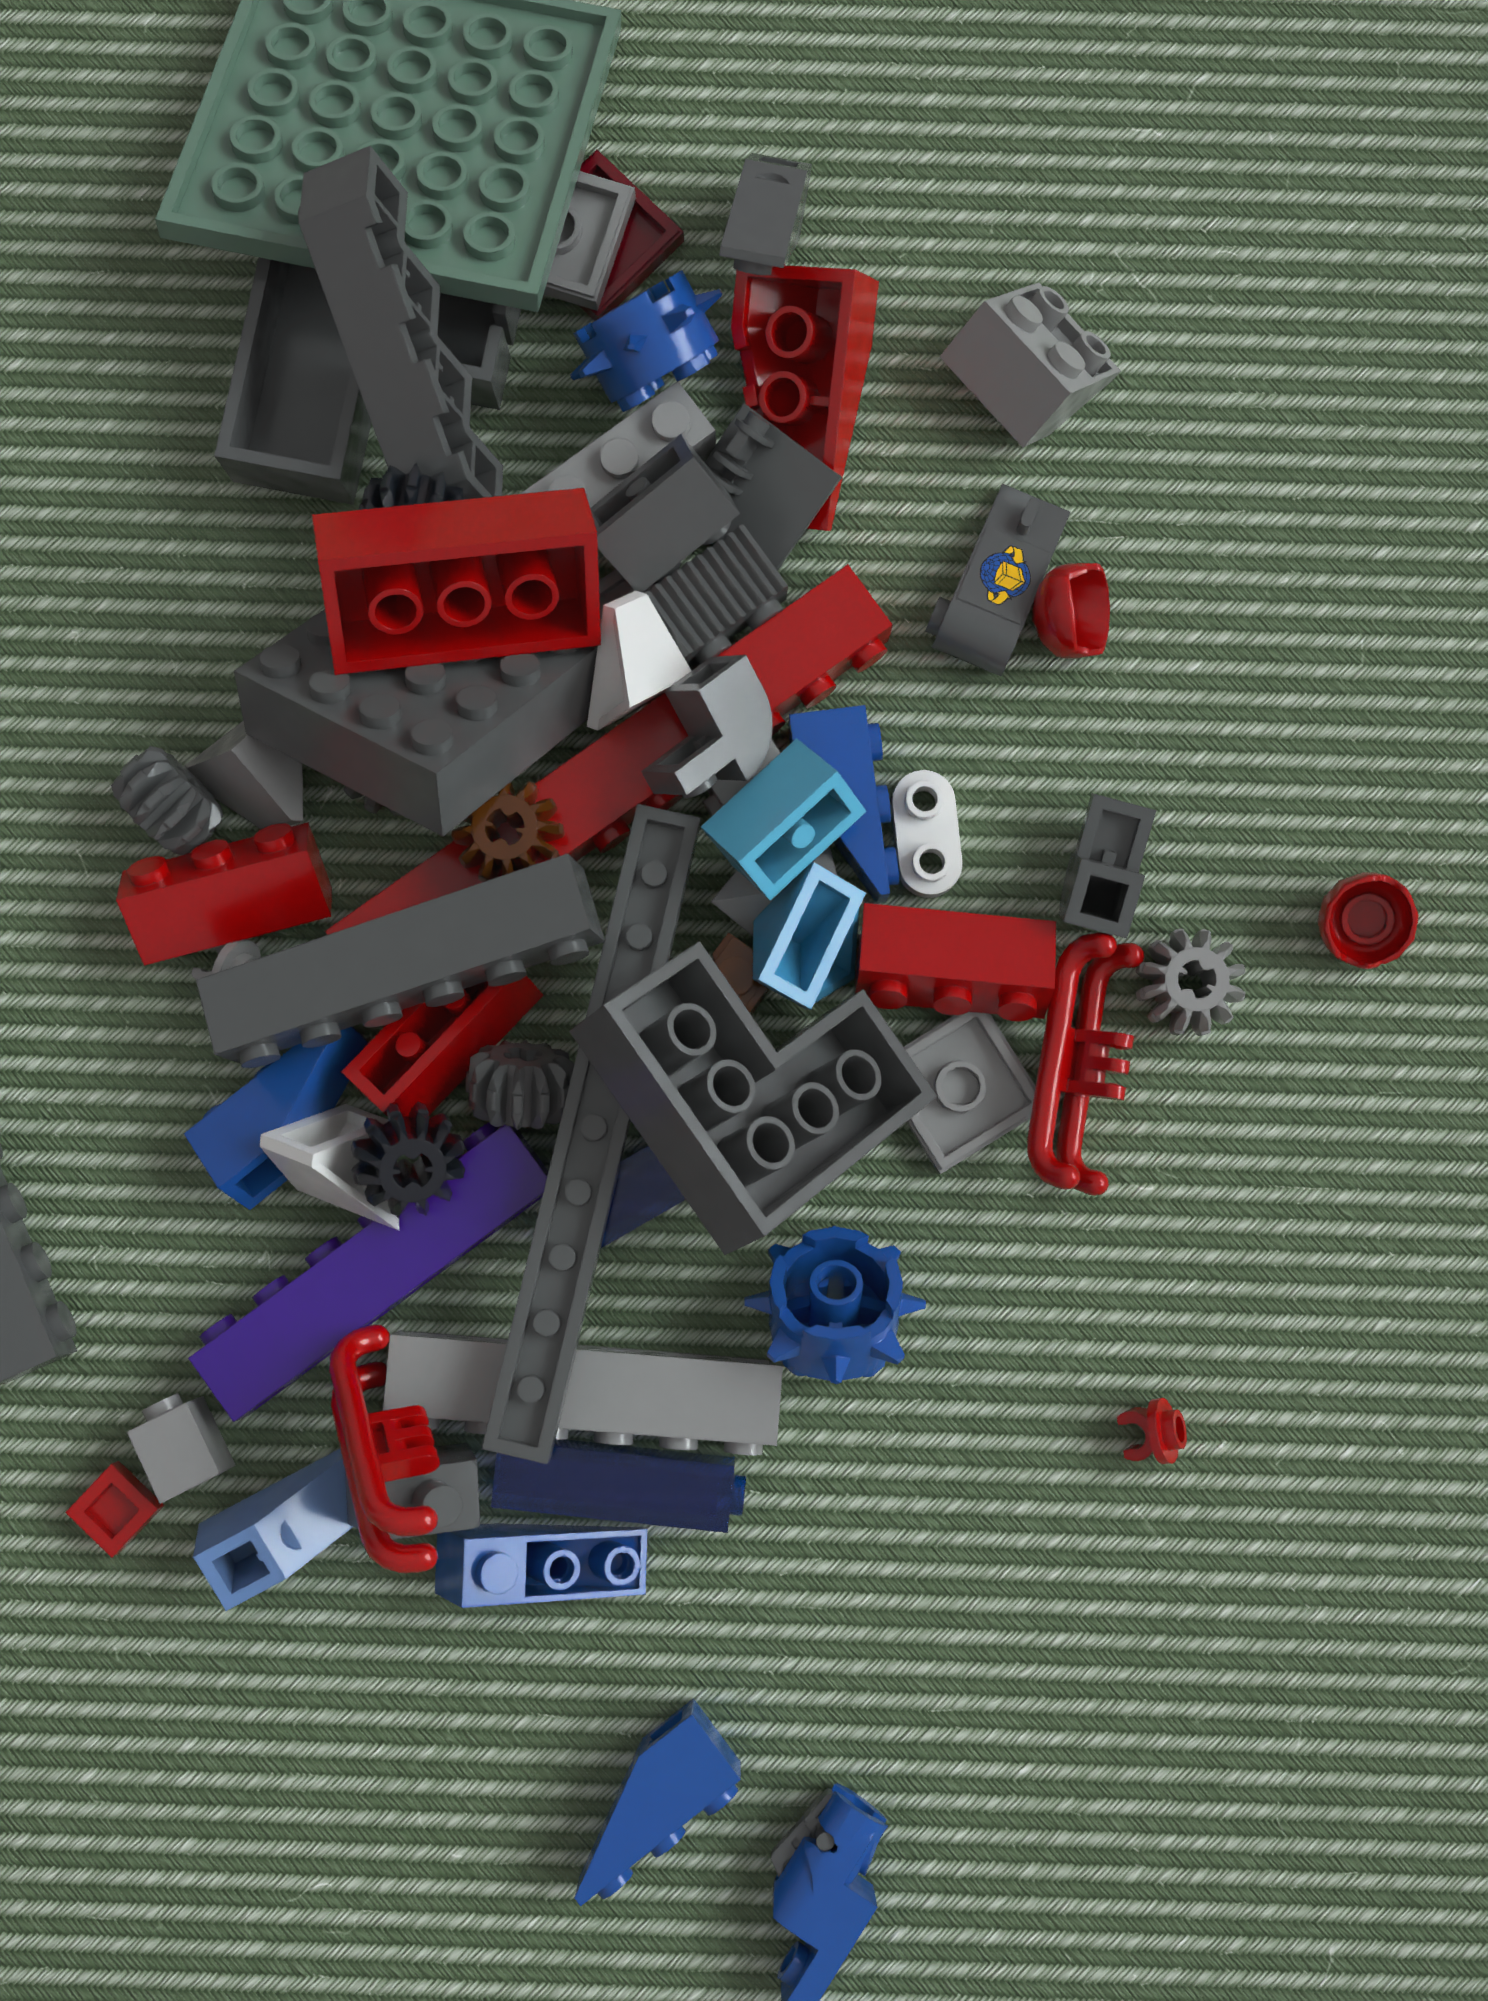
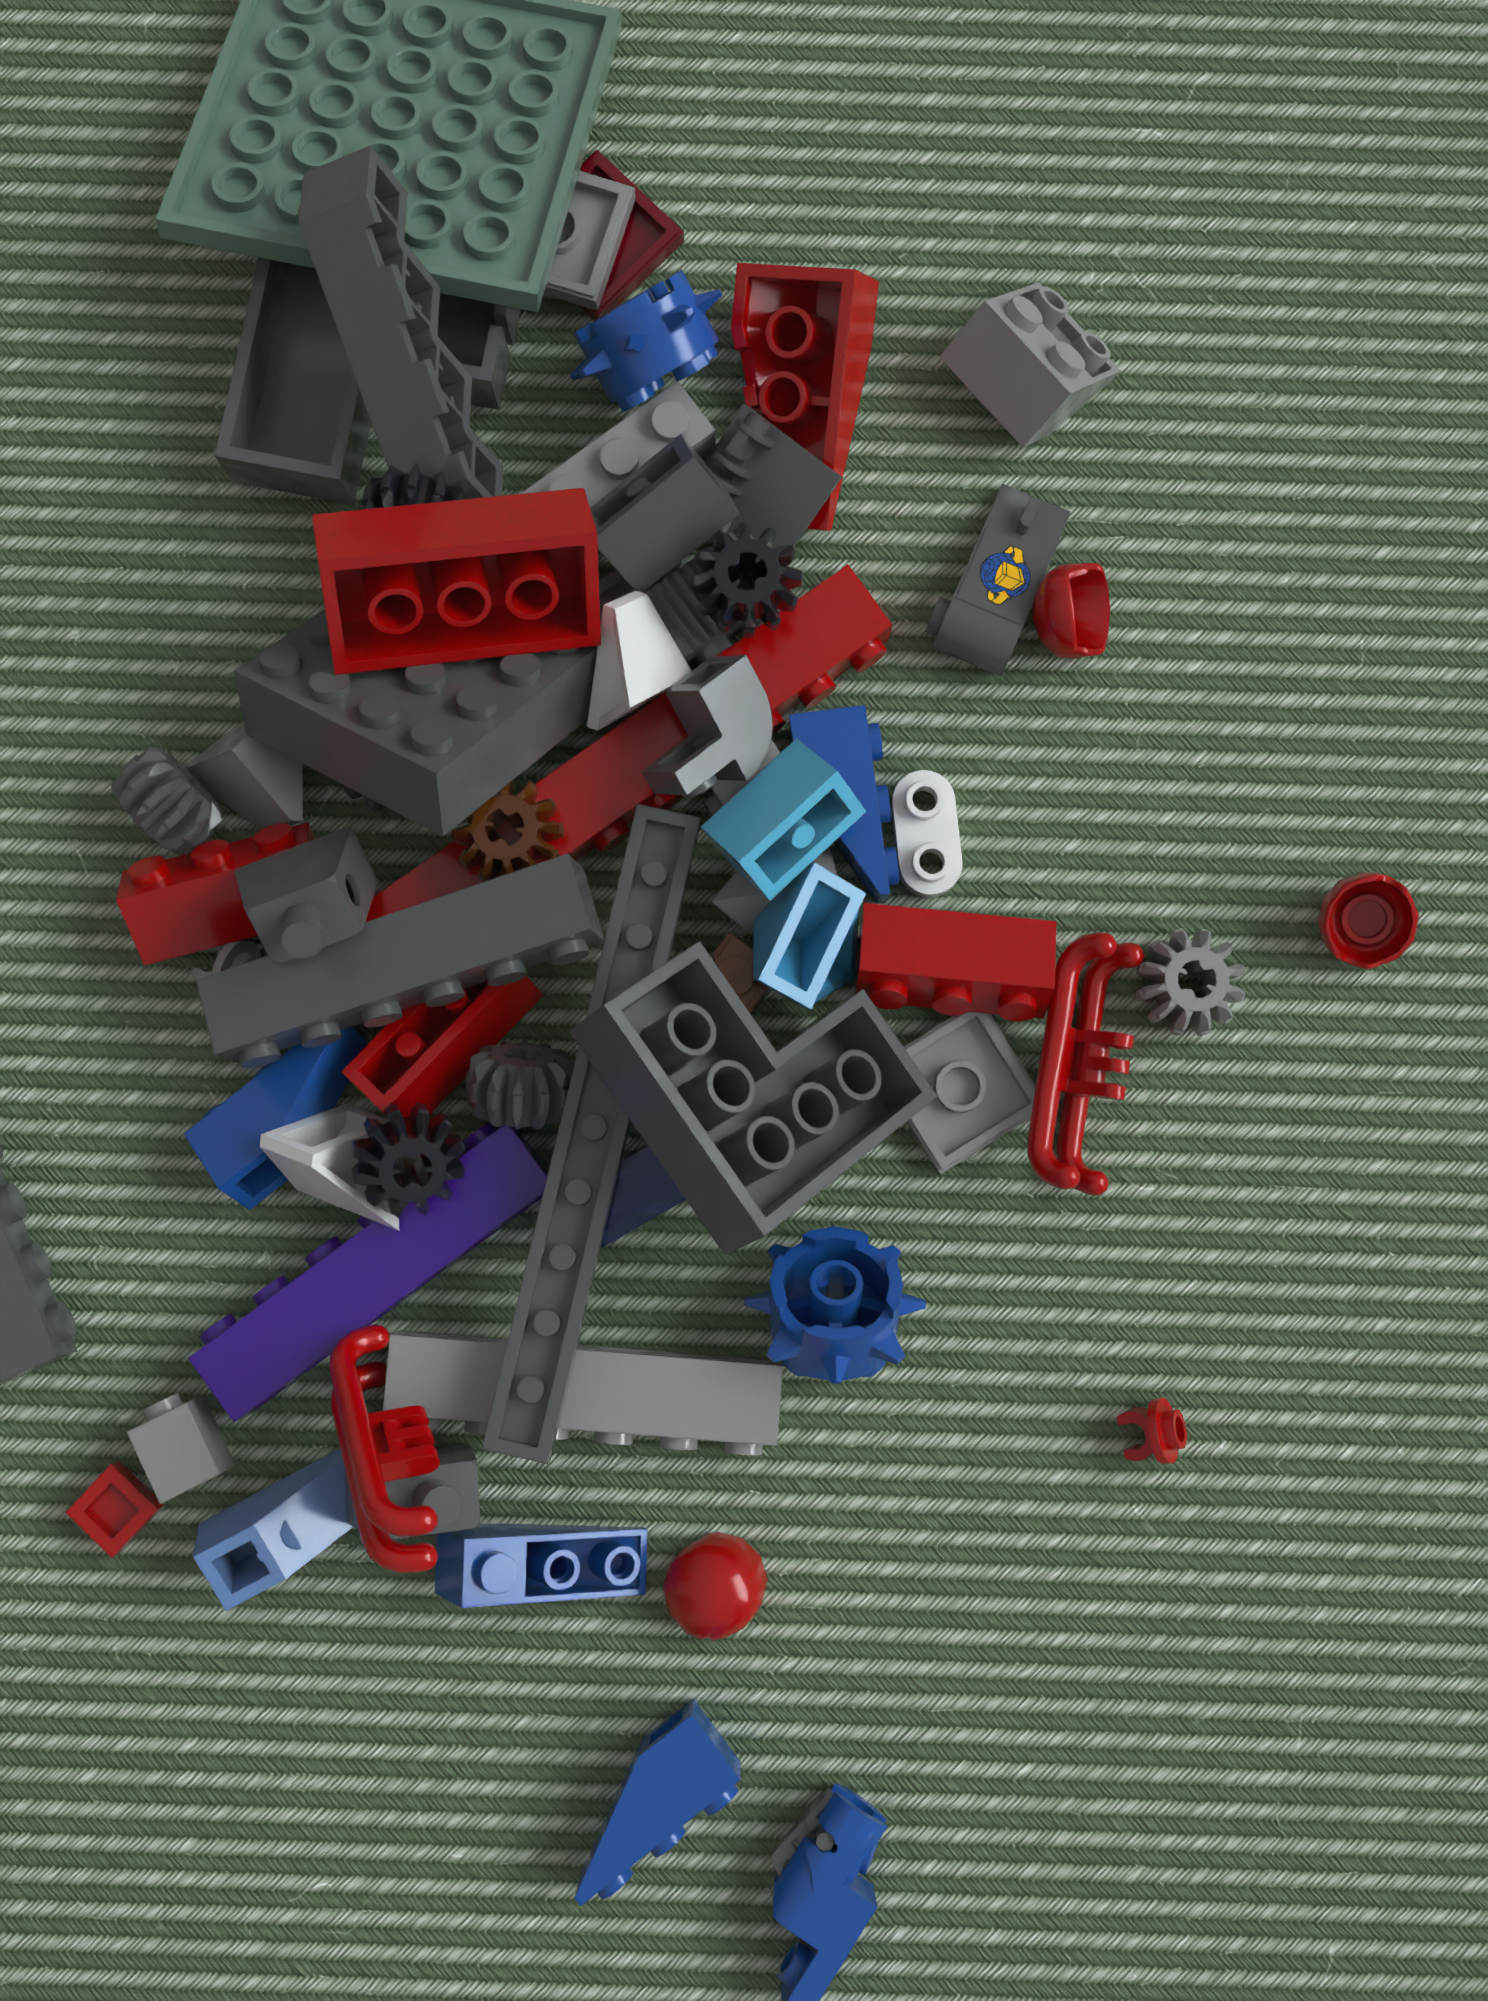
(303, 896): none -> dark grey torso
(623, 1485): clear blue brick -> none
(715, 1586): none -> red hair
(766, 213): dark grey slope -> none
(770, 573): none -> black gear
(1104, 870): dark grey brick -> none

